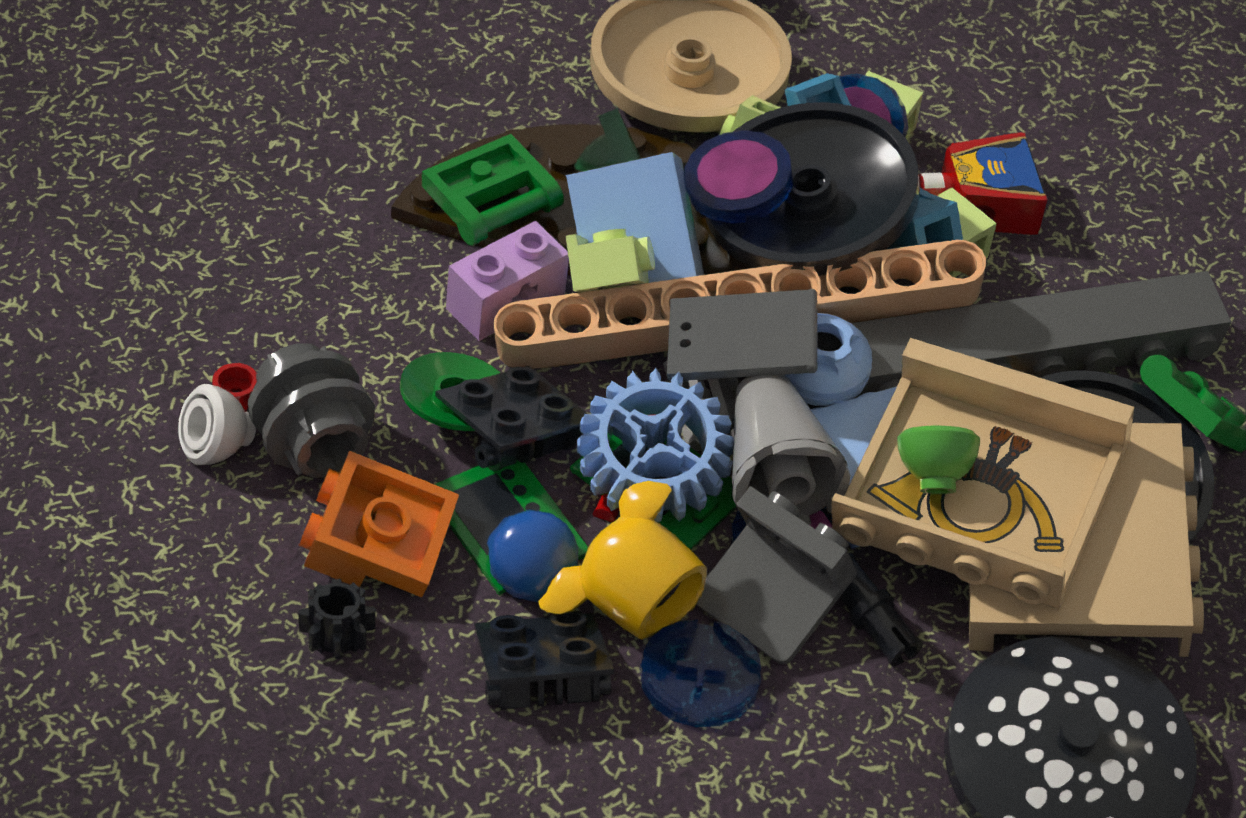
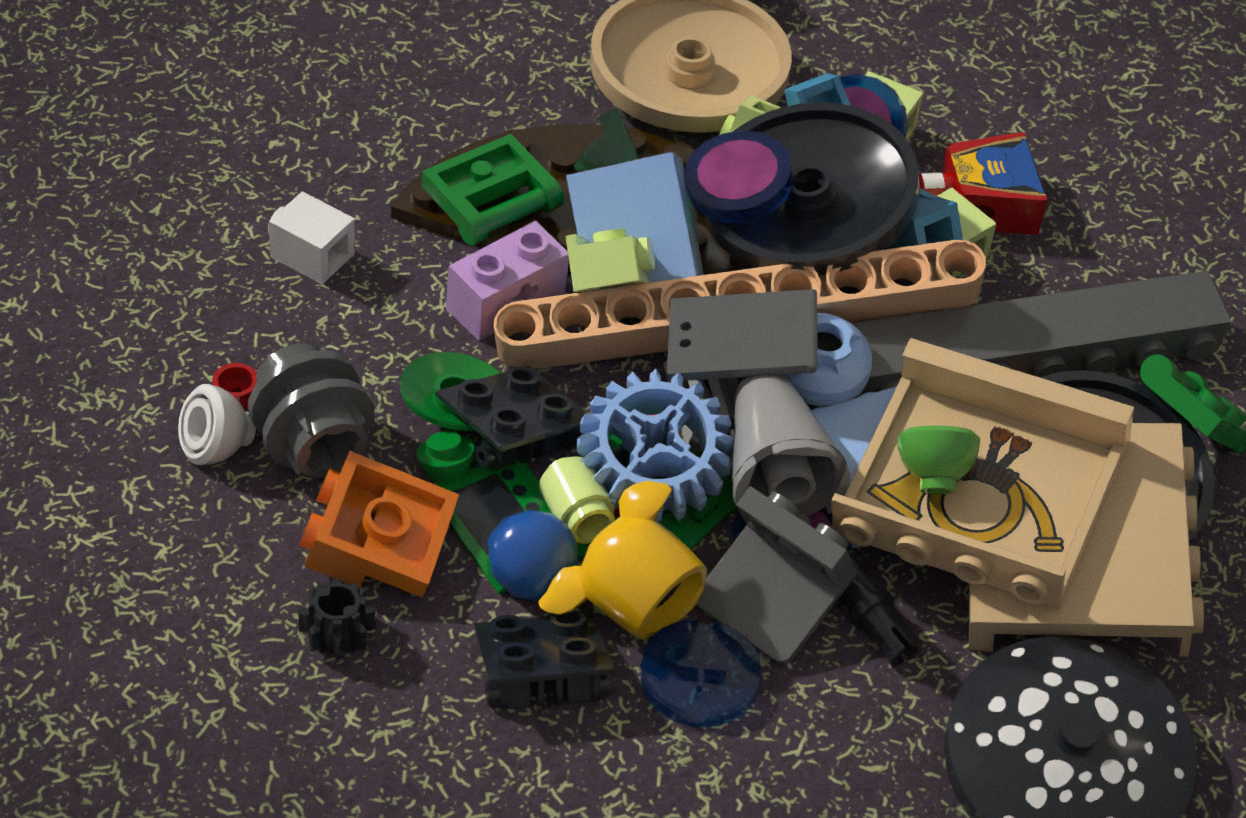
(311, 237): none -> white brick
(446, 456): none -> green plate
(577, 498): none -> yellowish green brick

